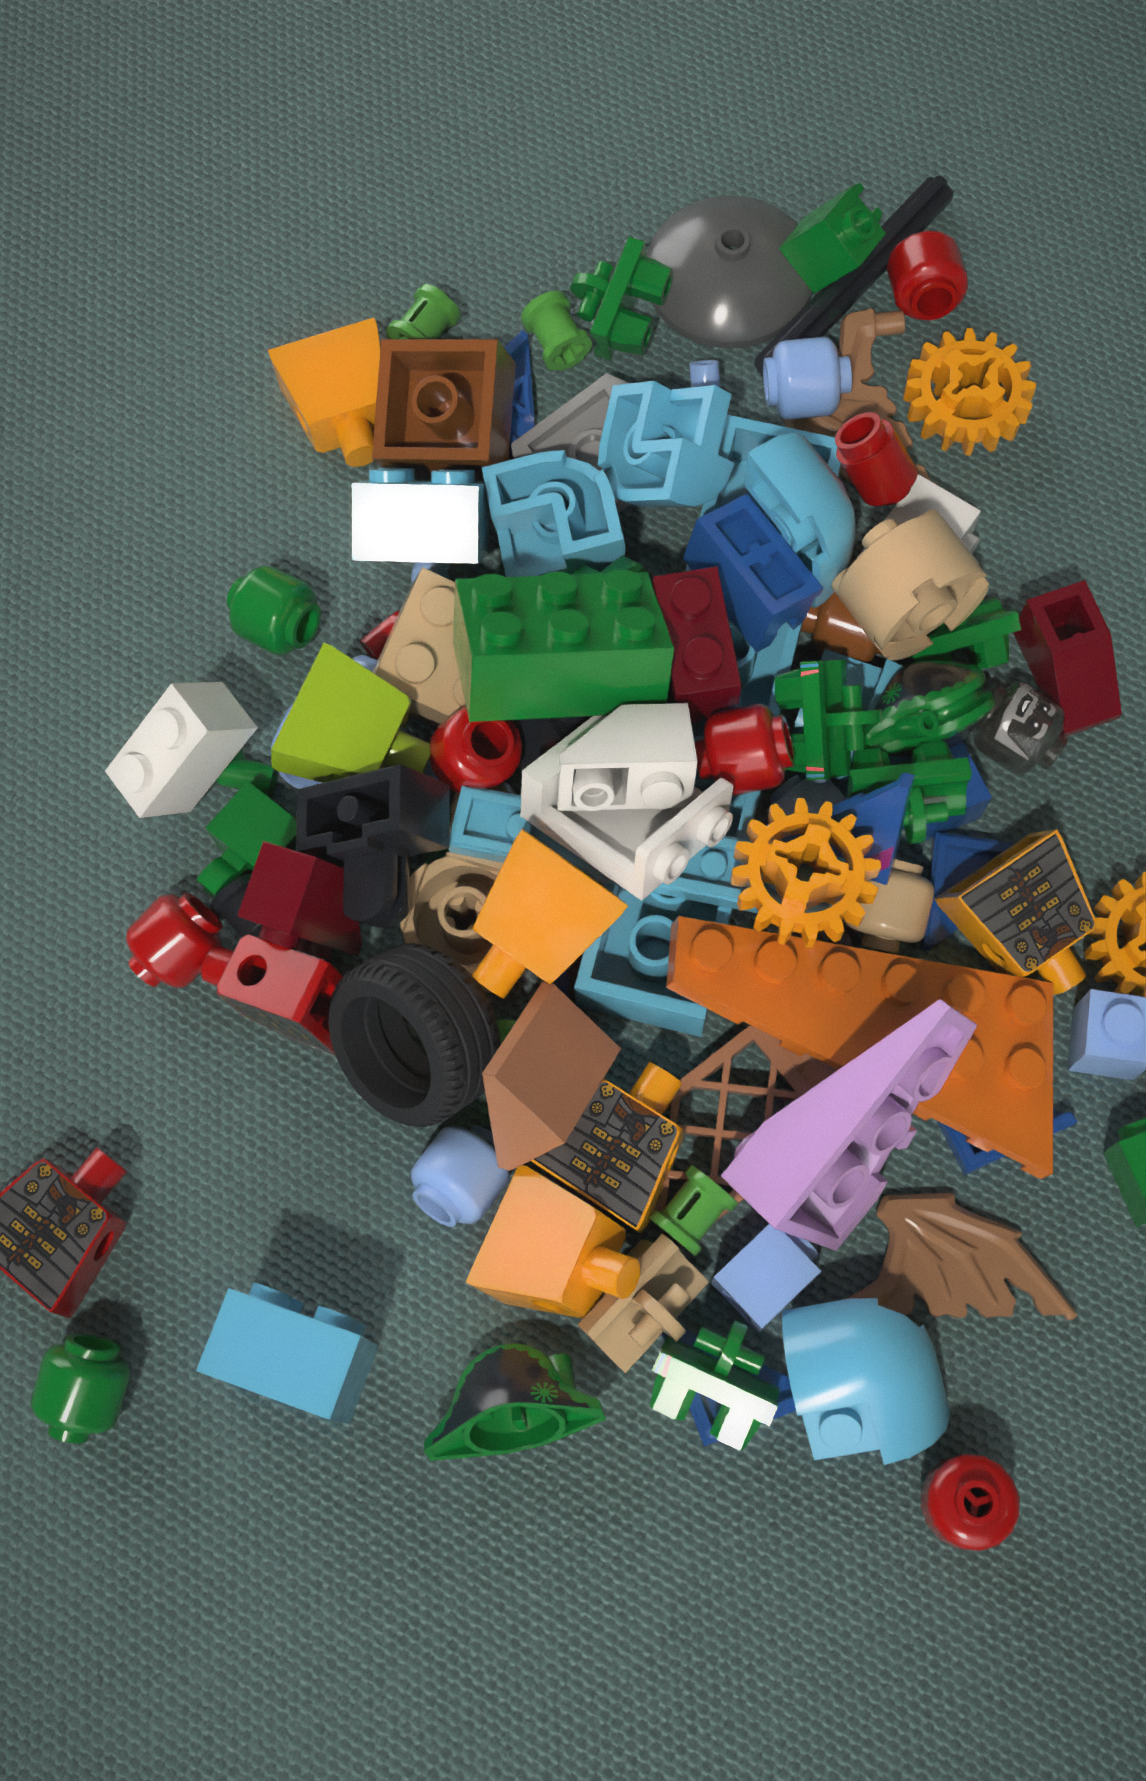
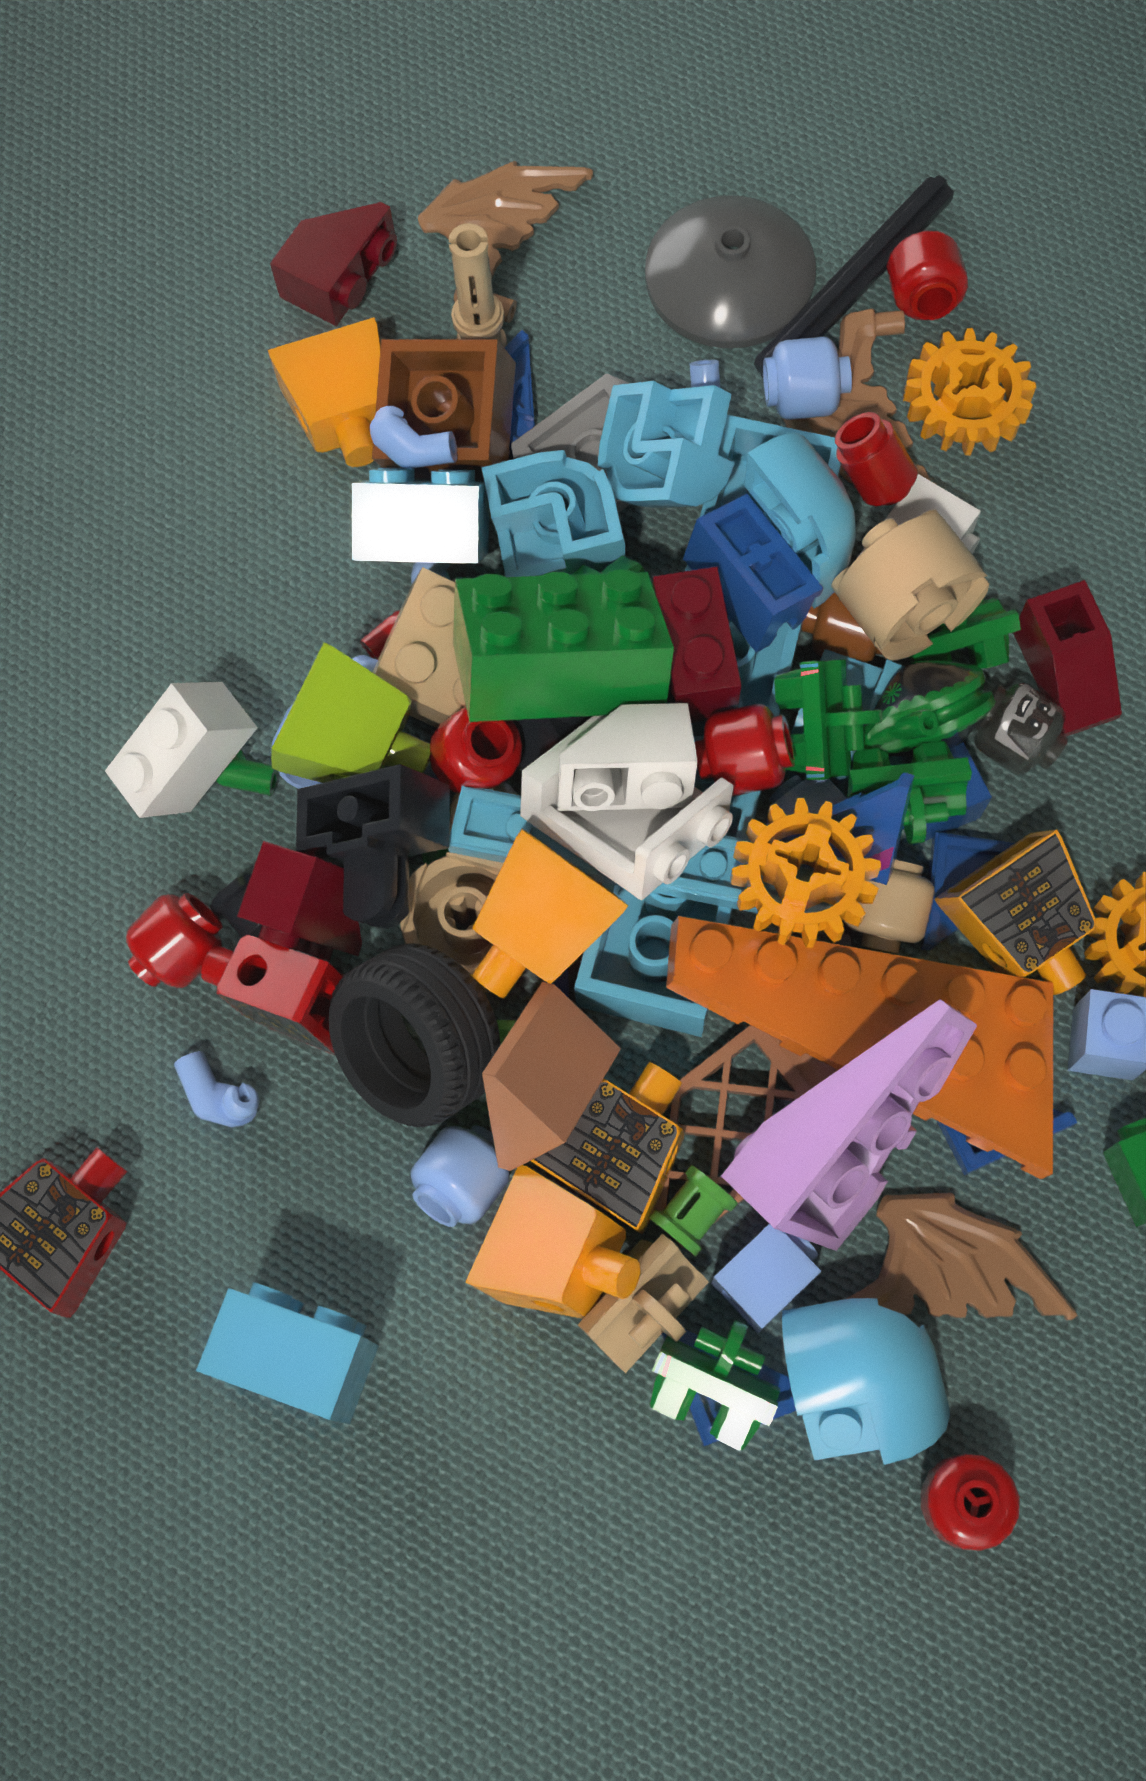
(80, 1387): green head -> none
(215, 1100): none -> light blue arm
(240, 832): green brick -> none
(273, 610): green head -> none
(333, 258): none -> dark red slope
(404, 446): none -> light blue arm
(426, 317): bright green bush -> none
(478, 301): none -> tan pin
(504, 206): none -> medium nougat animal
(512, 1403): green hat -> none
(556, 331): bright green bush -> none
(633, 278): green hips -> none
(833, 239): green brick -> none

